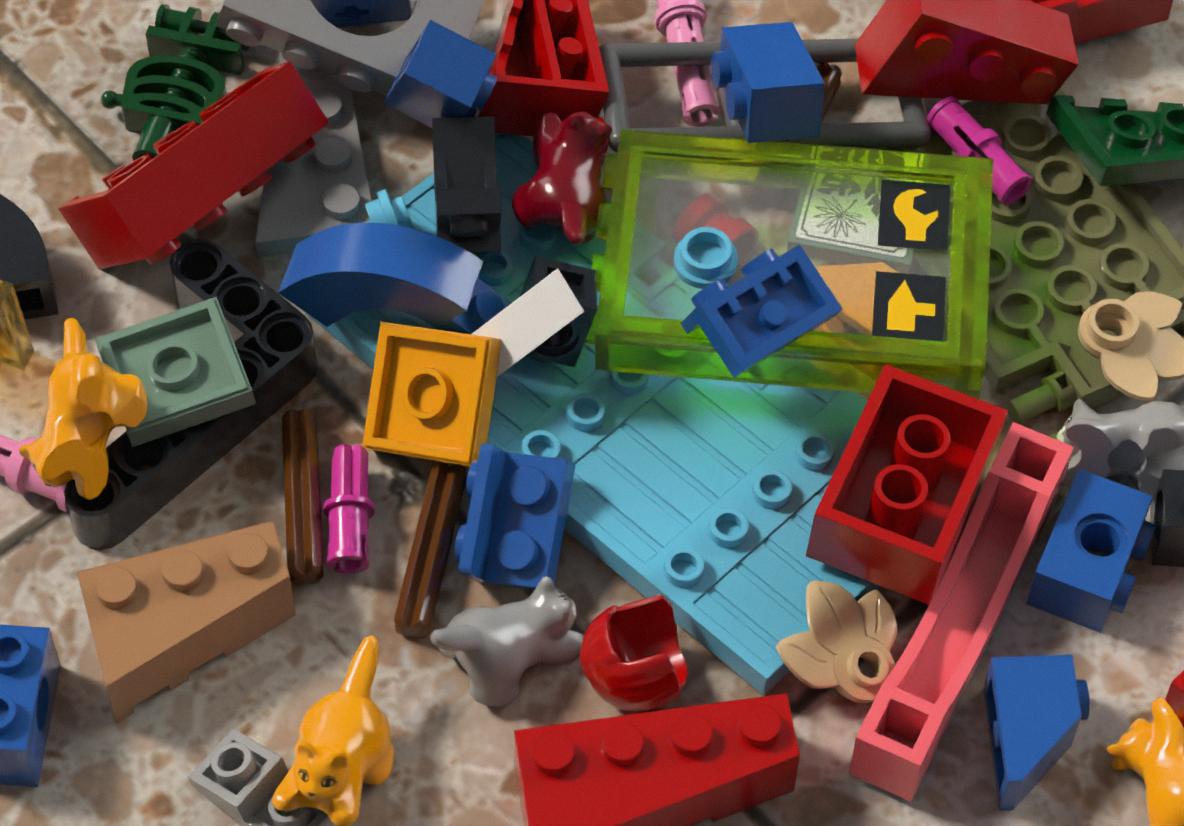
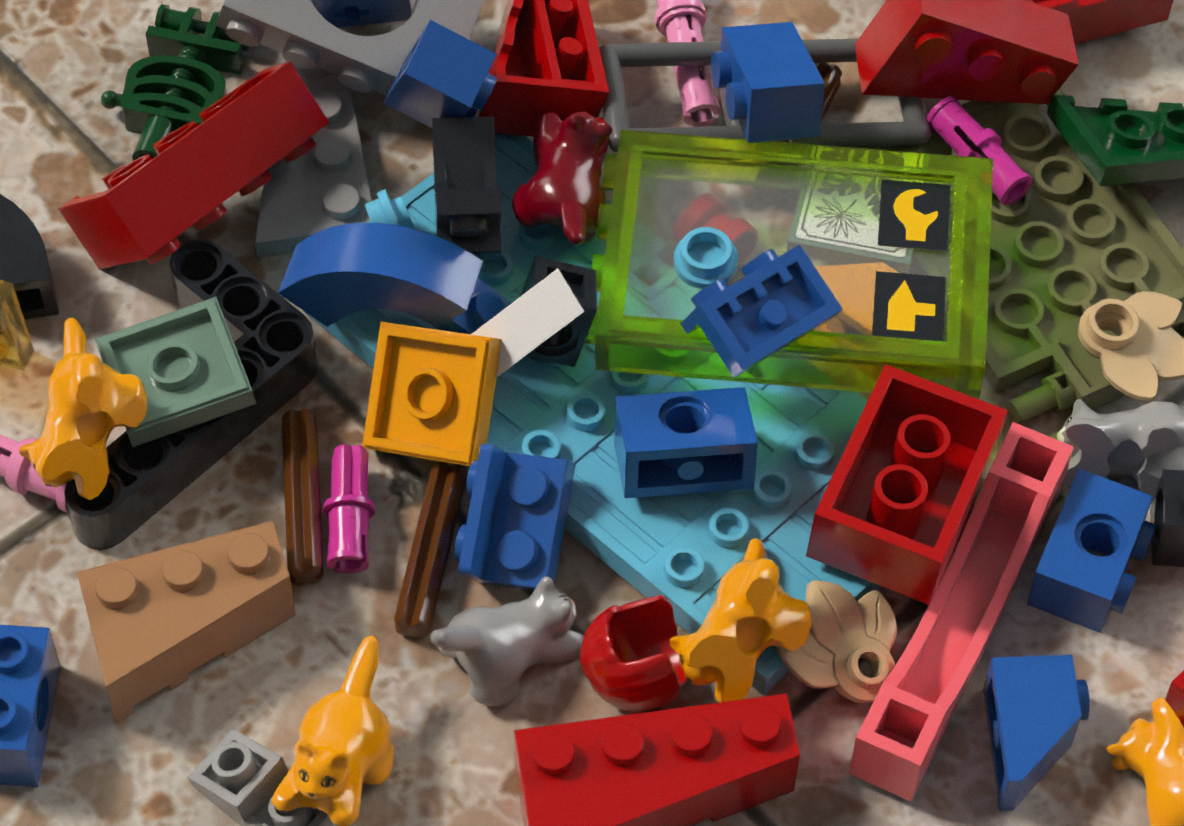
(685, 442): none -> blue brick
(743, 622): none -> light orange animal

